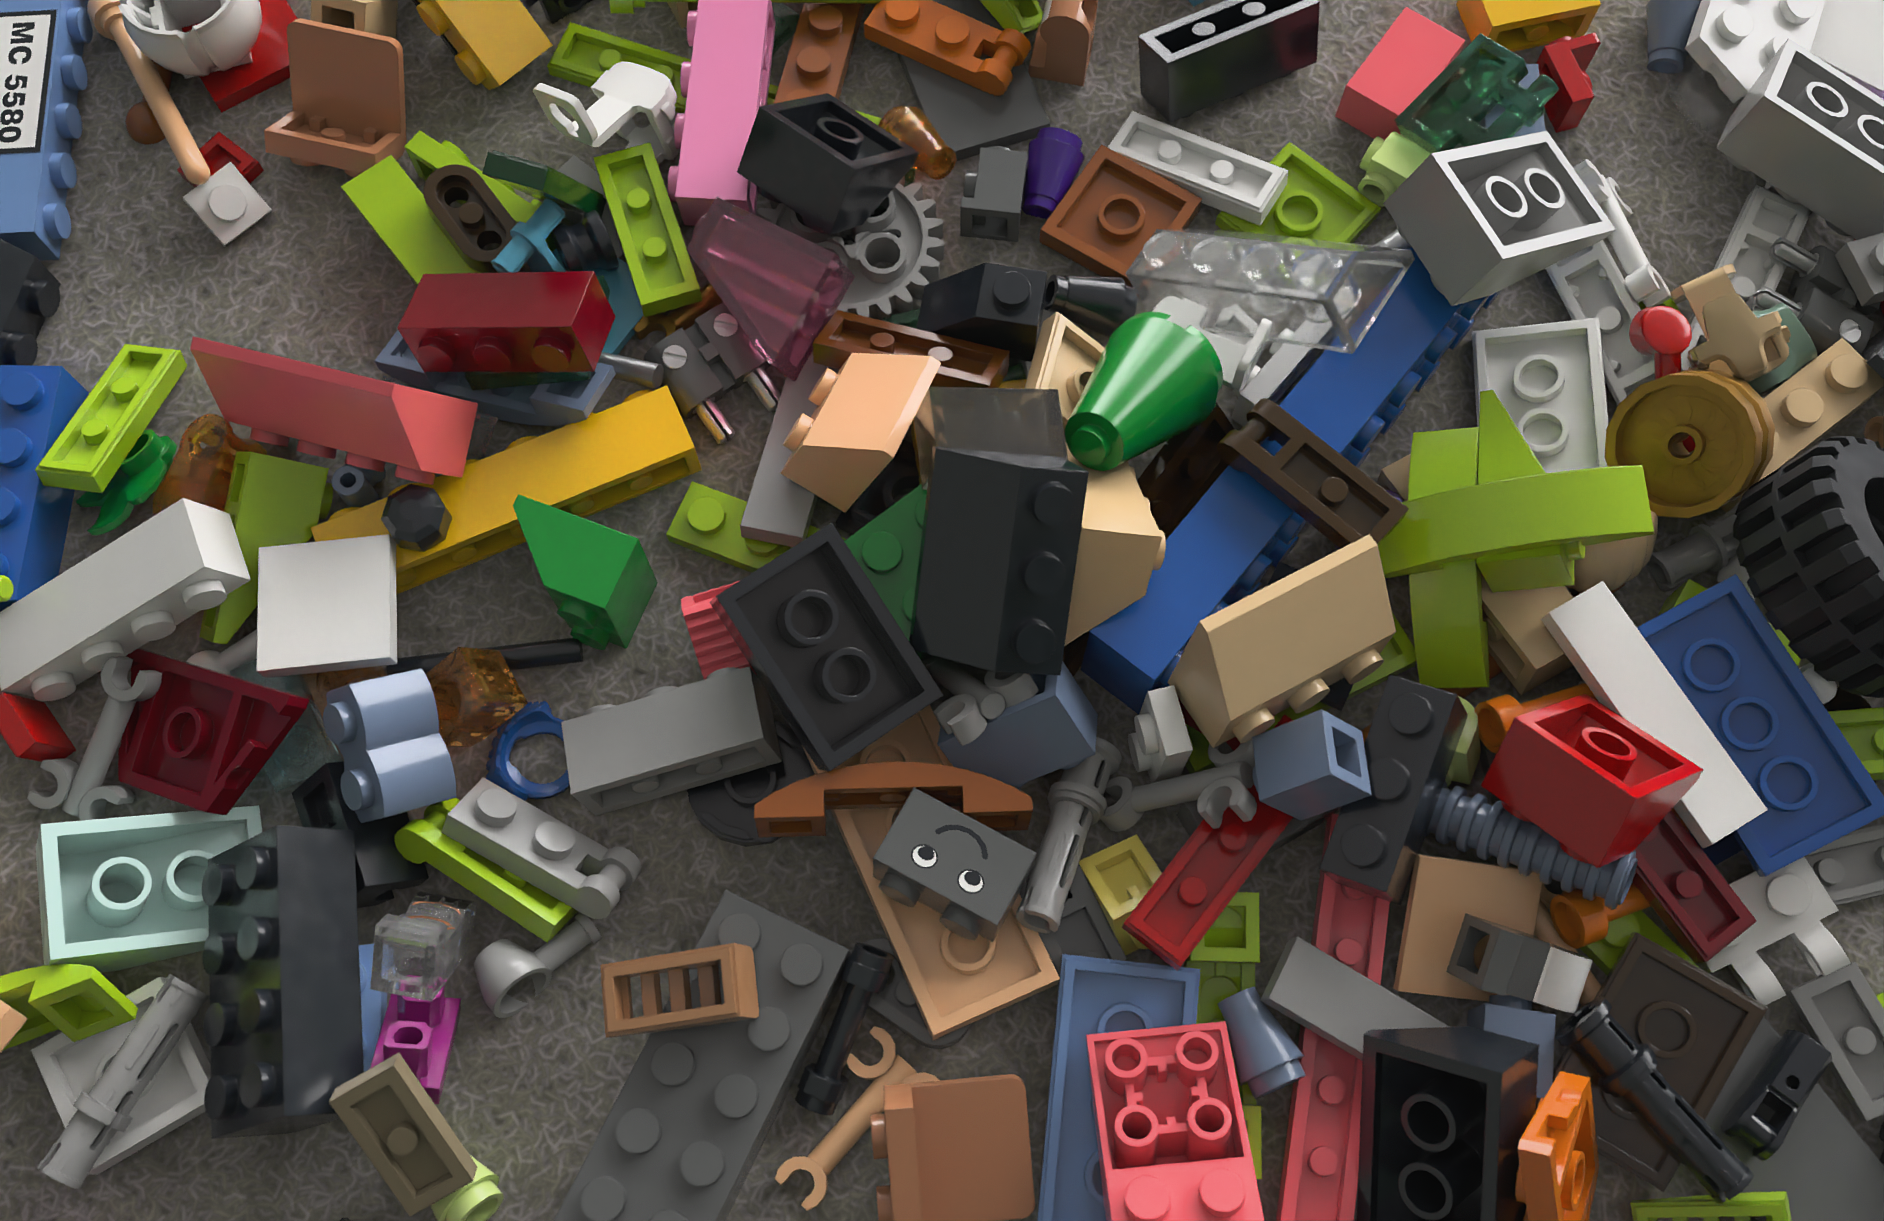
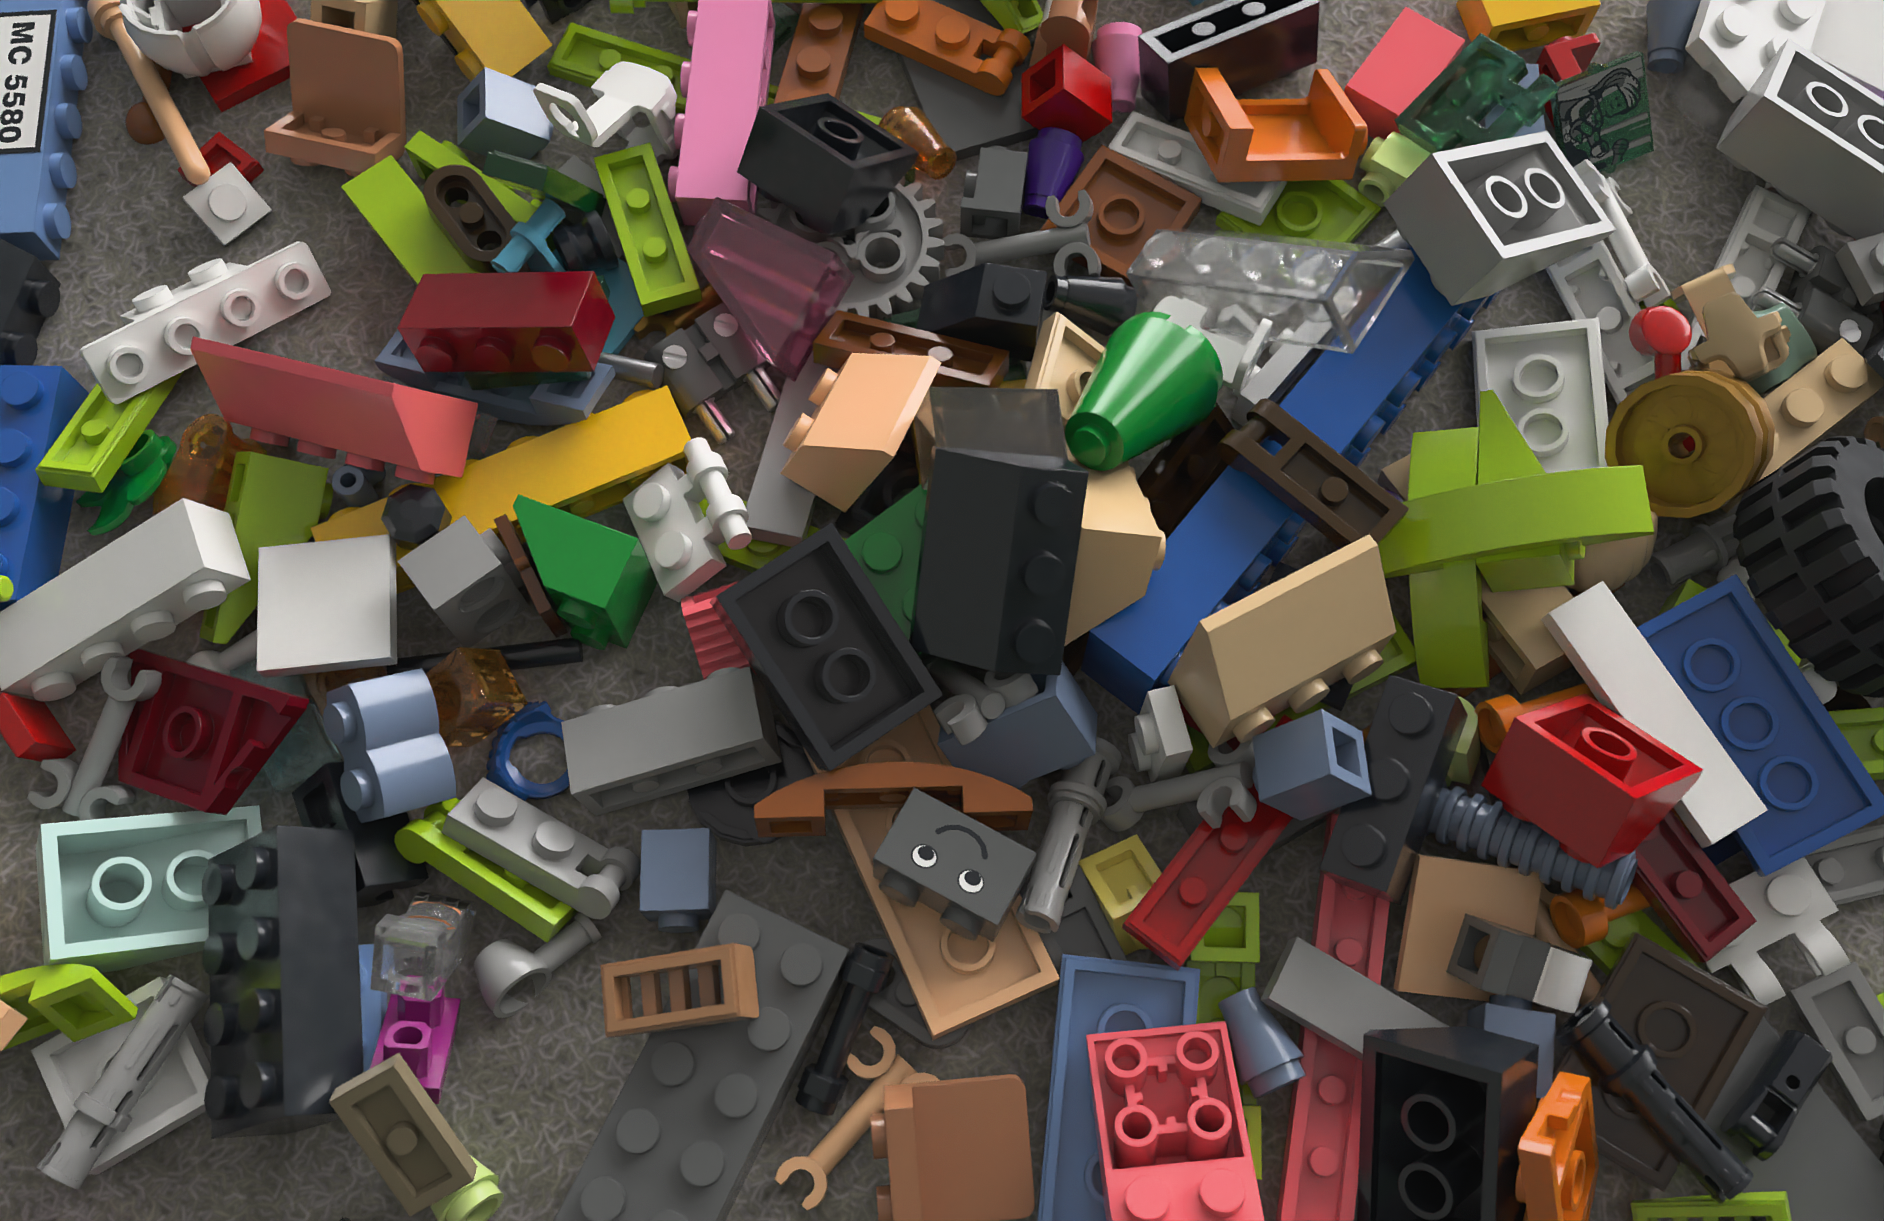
(218, 305): none -> white bracket
(467, 580): none -> light grey brick
(501, 116): none -> sand blue brick
(530, 575): none -> reddish brown piece
(673, 528): none -> white plate
(678, 877): none -> sand blue brick
(1067, 94): none -> red brick
(1068, 240): none -> light grey bar
(1117, 56): none -> bright pink cone
(1275, 137): none -> orange panel
(1604, 113): none -> piece

